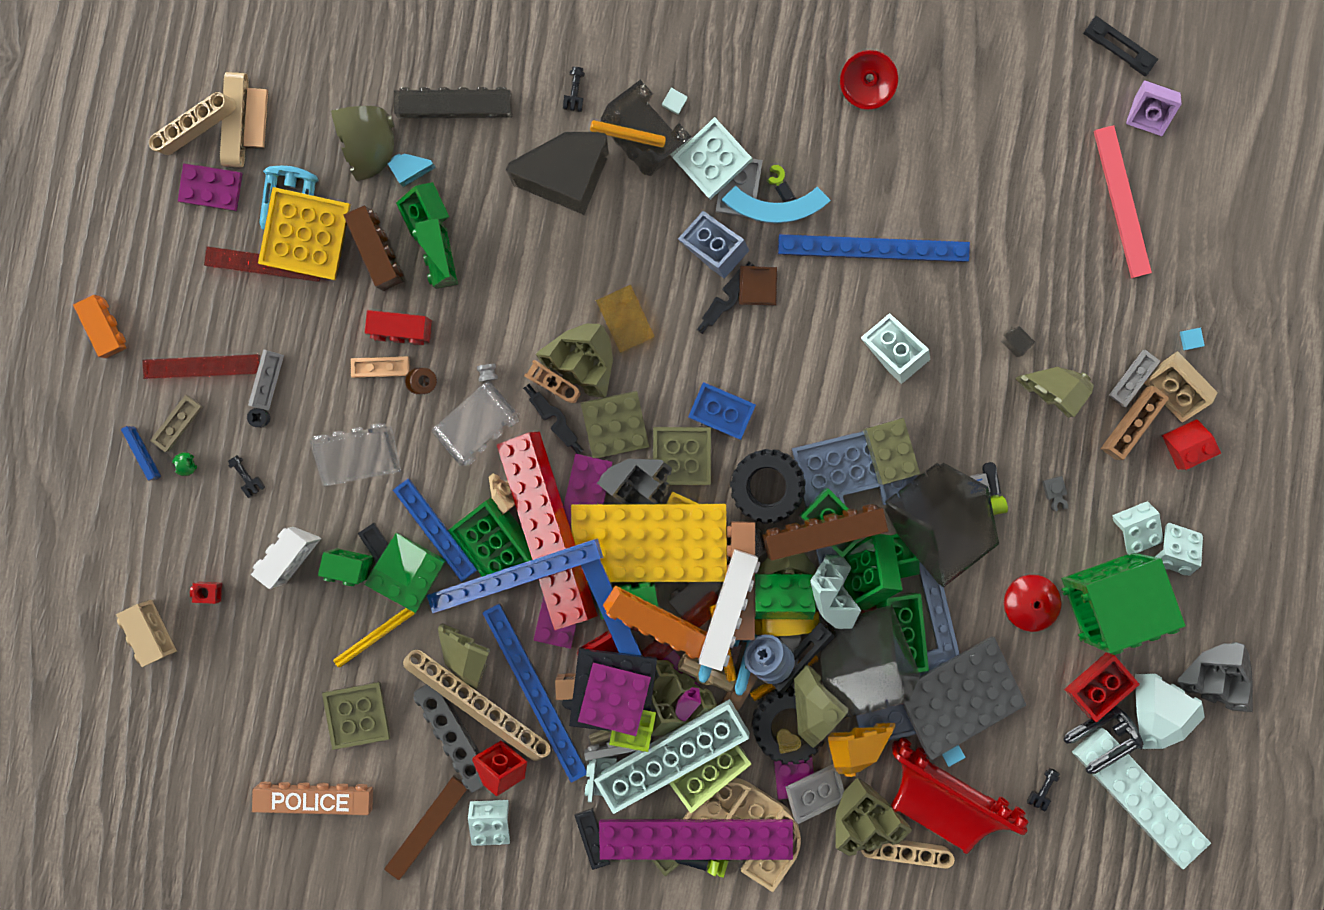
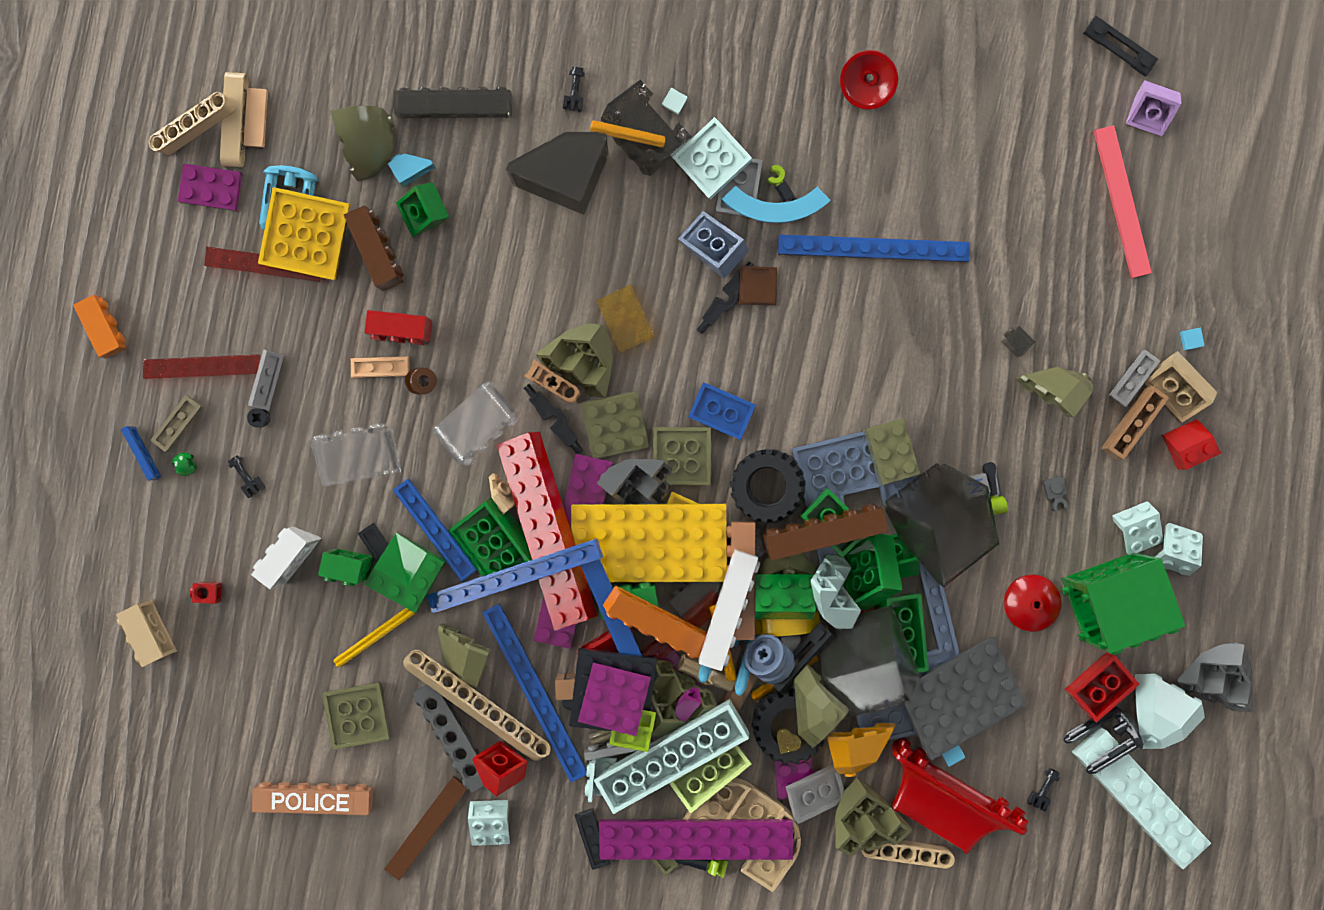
(435, 241): green slope -> none
(487, 372): light grey wheel -> none
(896, 348): light aqua slope -> none

